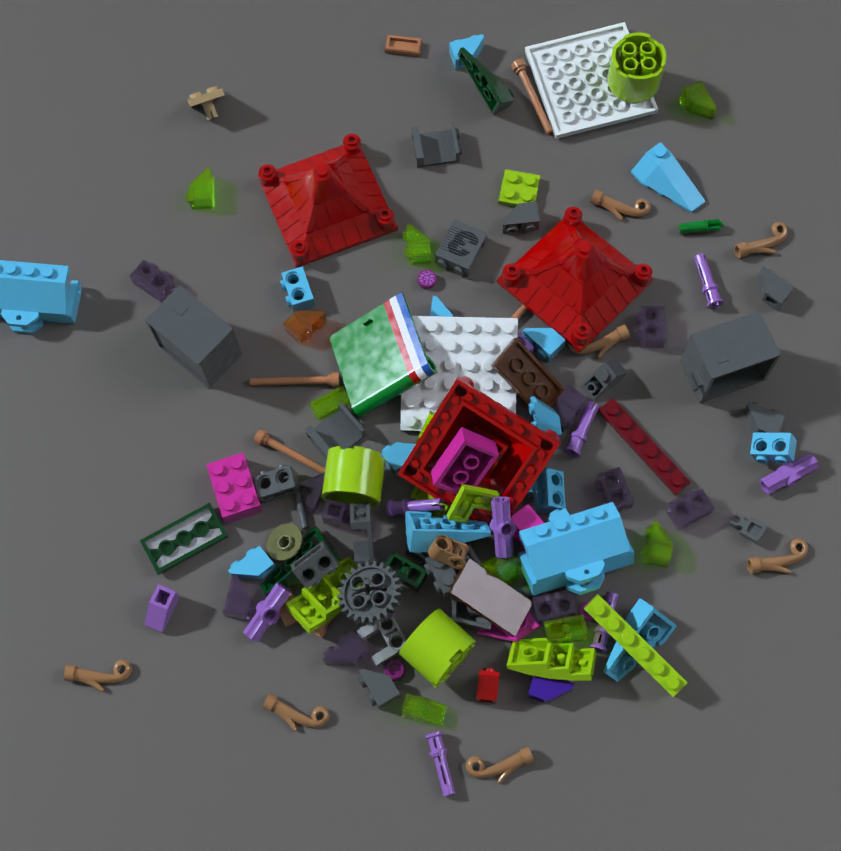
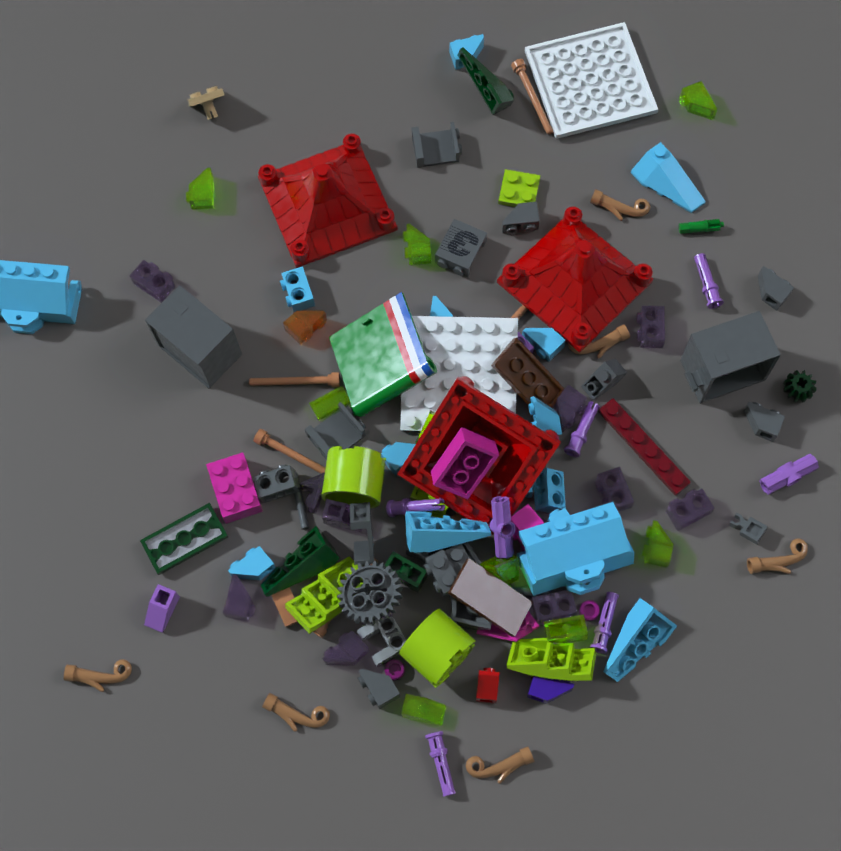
(262, 619): medium lavender piece -> none
(280, 537): olive dish -> none
(311, 561): dark grey brick -> none
(403, 45): nougat tile -> none
(426, 279): magenta tile -> none
(448, 550): medium nougat piece -> none
(468, 499): lime plate -> none
(635, 645): lime arch -> none
(636, 67): lime brick -> none
(762, 246): medium nougat plant -> none
(774, 443): medium azure brick -> none
(804, 381): none -> dark green gear

